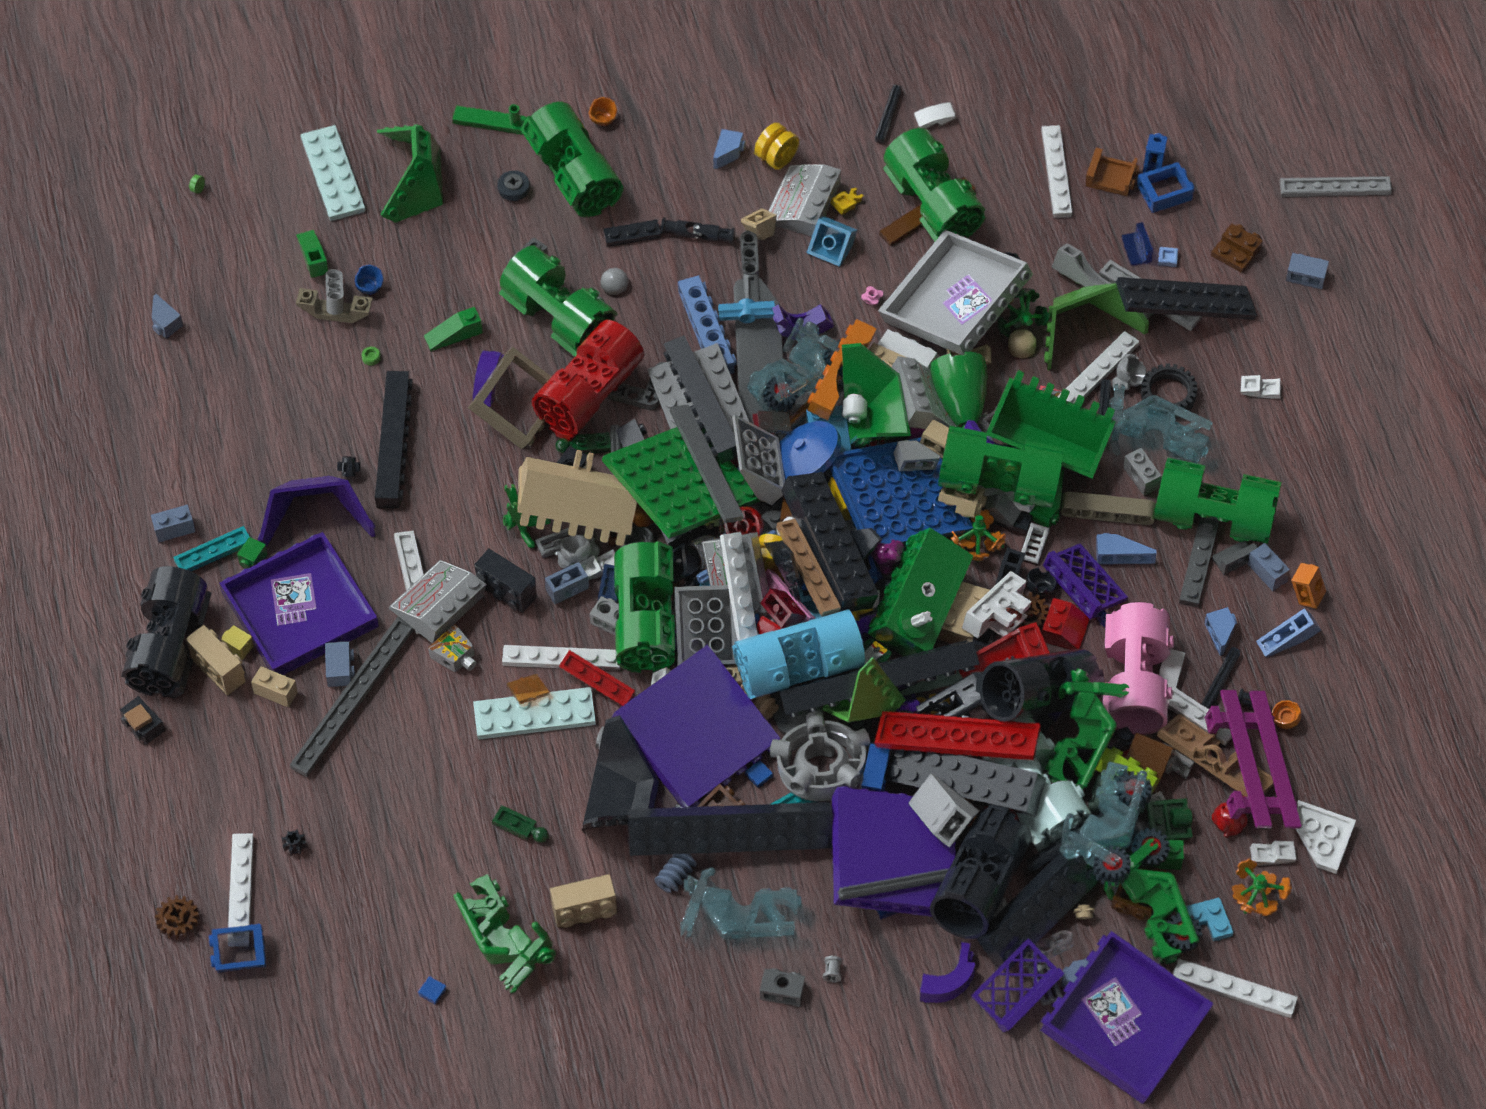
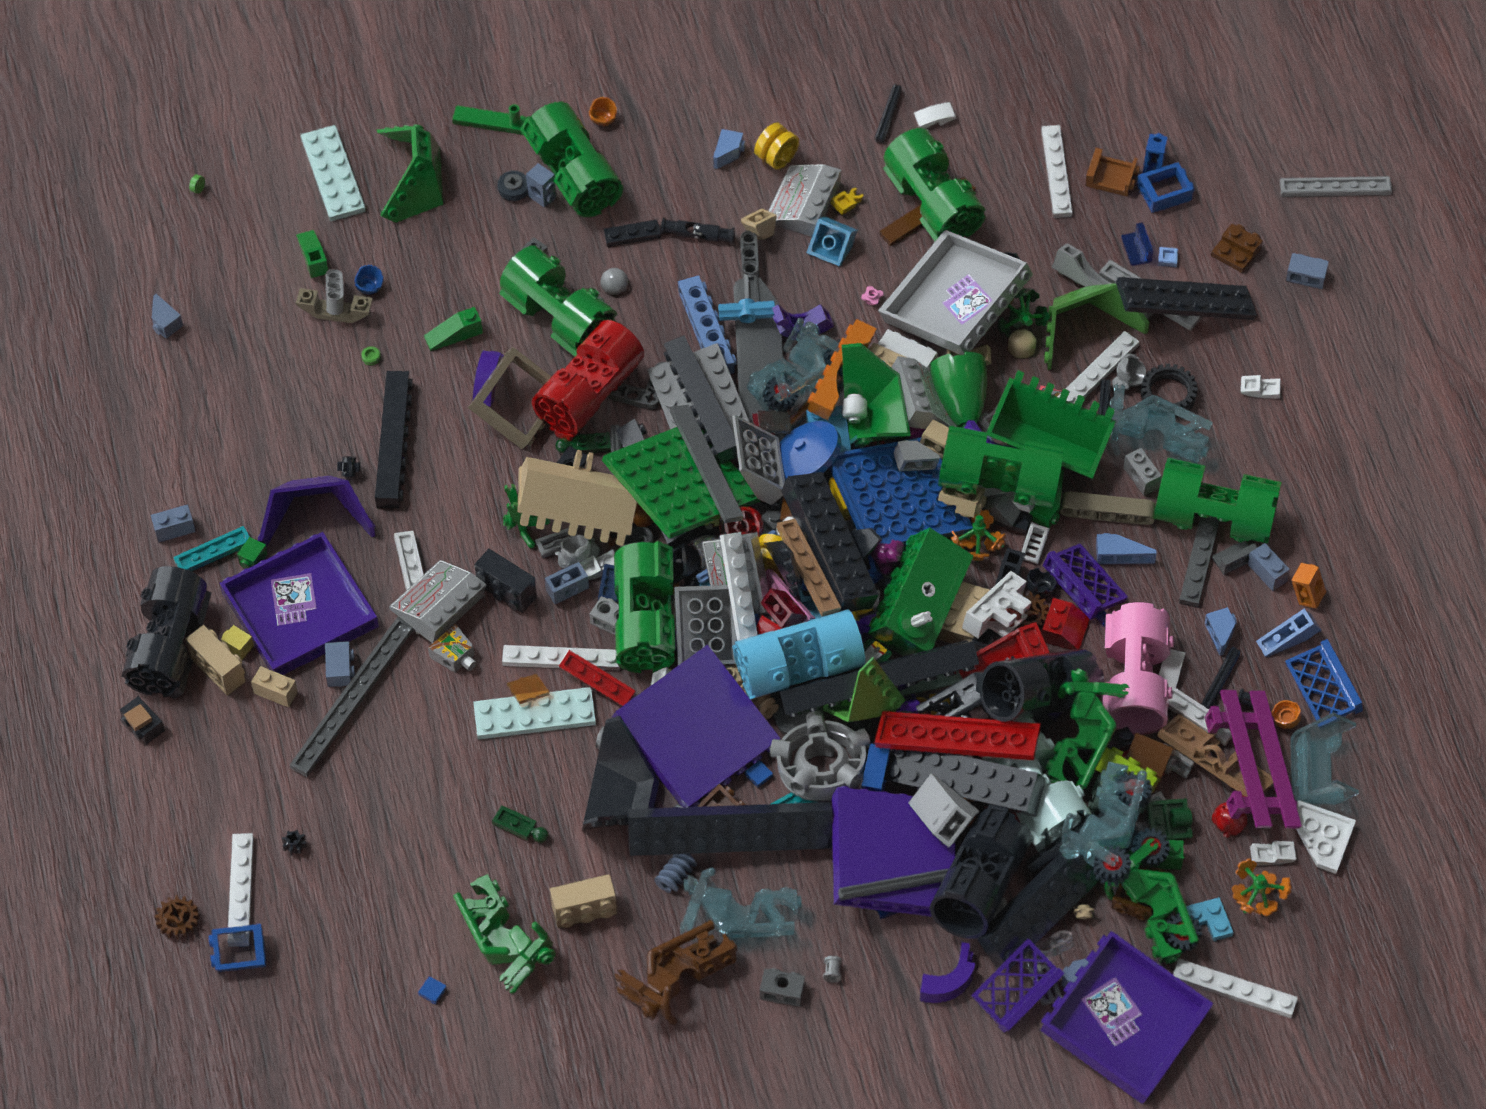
(541, 185): none -> sand blue brick
(668, 962): none -> reddish brown piece
(1312, 761): none -> clear light blue windscreen
(1339, 675): none -> blue fence

